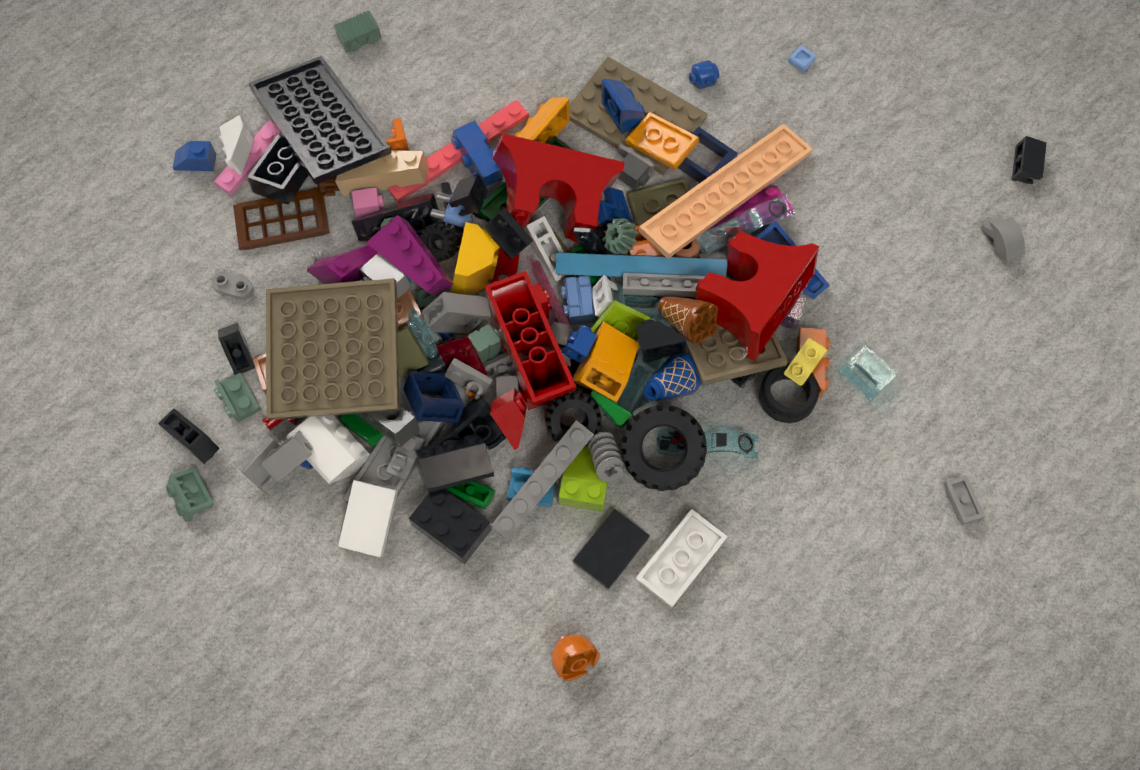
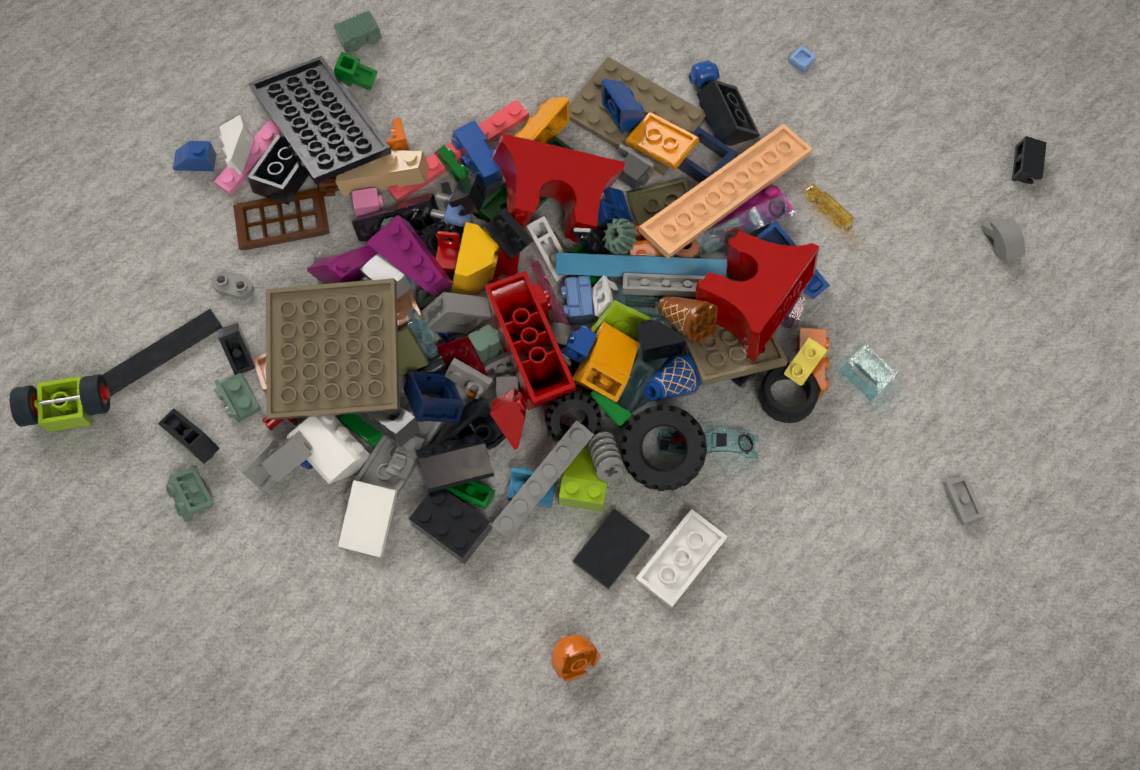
(60, 402): none -> brick
(161, 351): none -> black tile
(352, 72): none -> green brick
(448, 160): none -> green plate
(448, 251): none -> red bracket
(727, 113): none -> black slope
(830, 206): none -> clear yellow hinge

